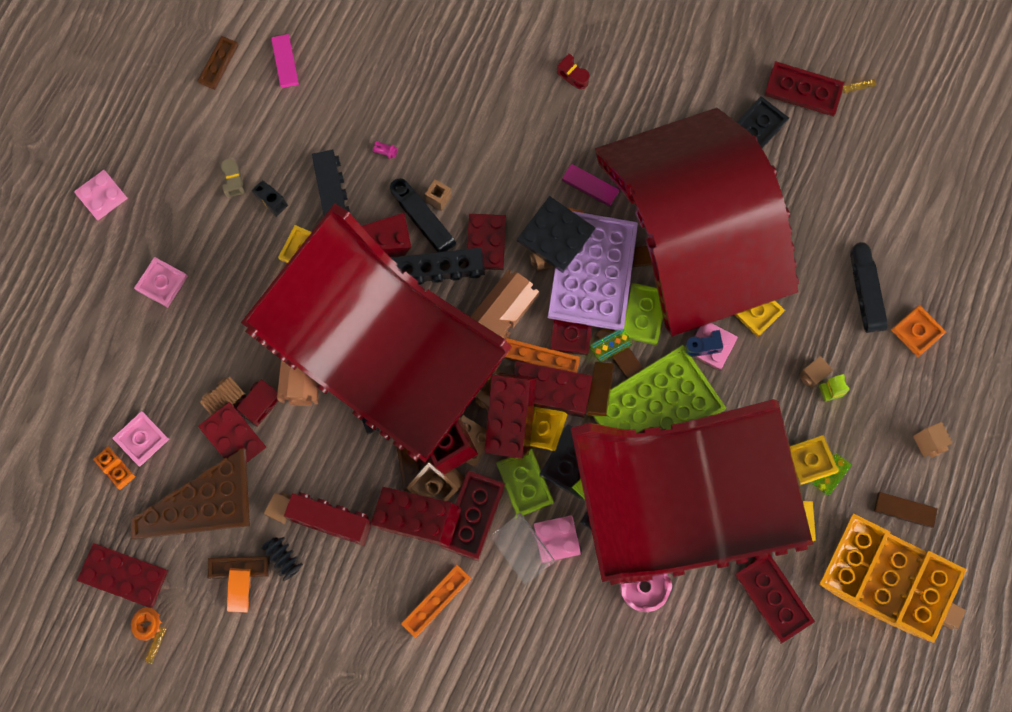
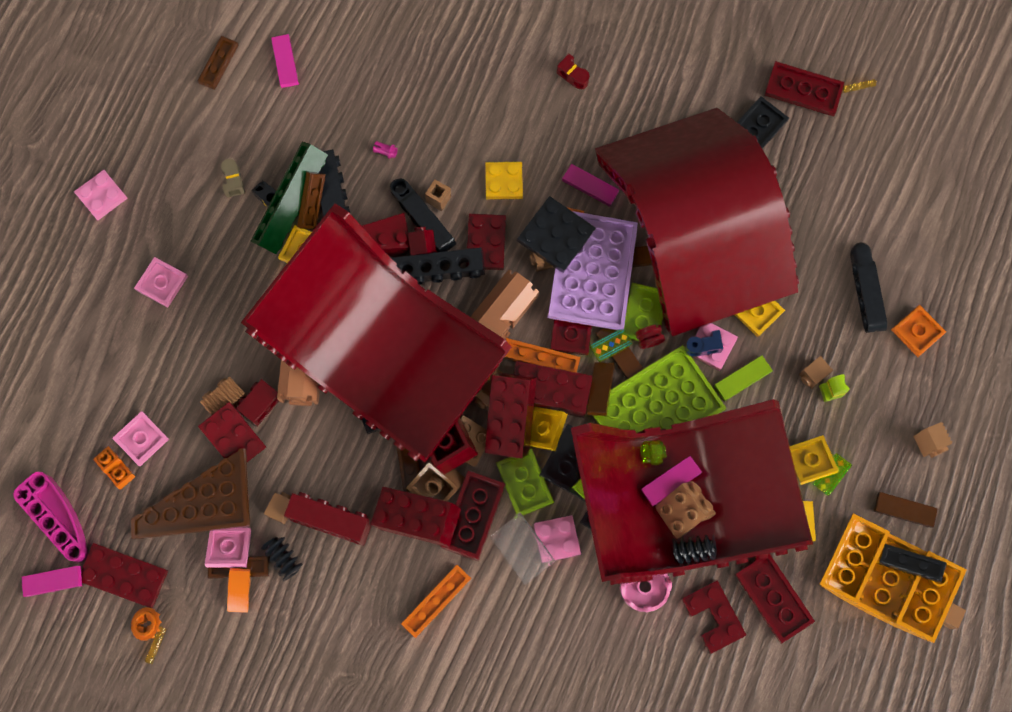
(51, 581): none -> dark pink tile
(56, 507): none -> dark pink beam
(228, 548): none -> bright pink plate
(287, 199): none -> dark green brick
(311, 200): none -> reddish brown tile
(421, 241): none -> dark red brick
(504, 180): none -> yellow plate
(650, 336): none -> dark red wheel
(653, 452): none -> clear neon green plate
(669, 481): none -> dark pink tile
(684, 509): none -> medium nougat bracket
(694, 549): none -> black piece
(715, 600): none -> dark red plate
(743, 378): none -> lime tile
(913, 563): none -> black tile

